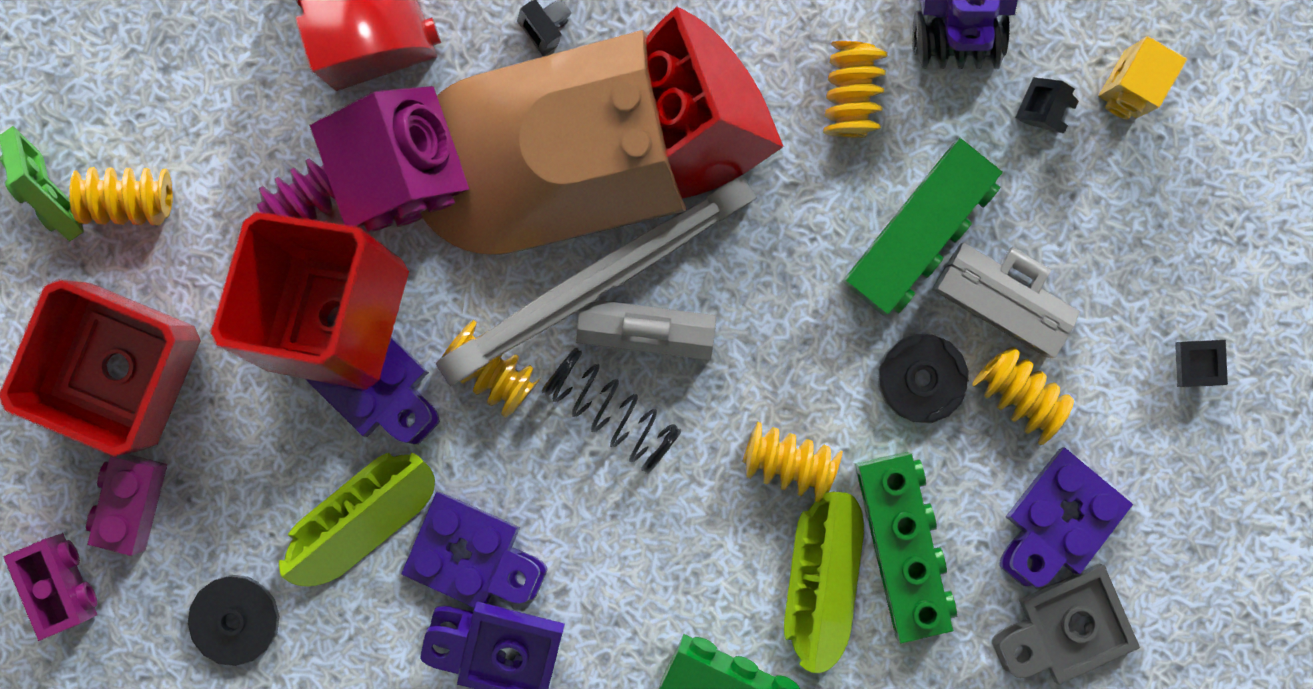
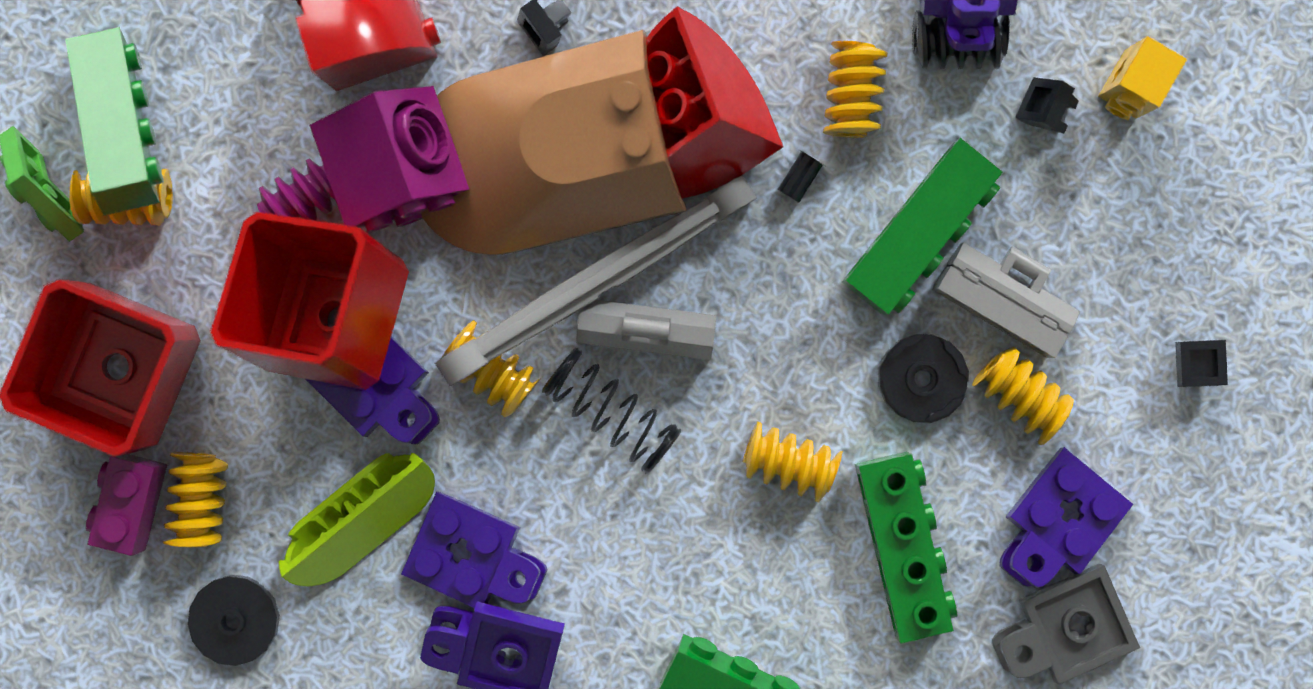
(51, 585): magenta brick -> none
(113, 122): none -> brick
(196, 500): none -> yellow piece
(800, 176): none -> black piece
(824, 580): lime brick -> none

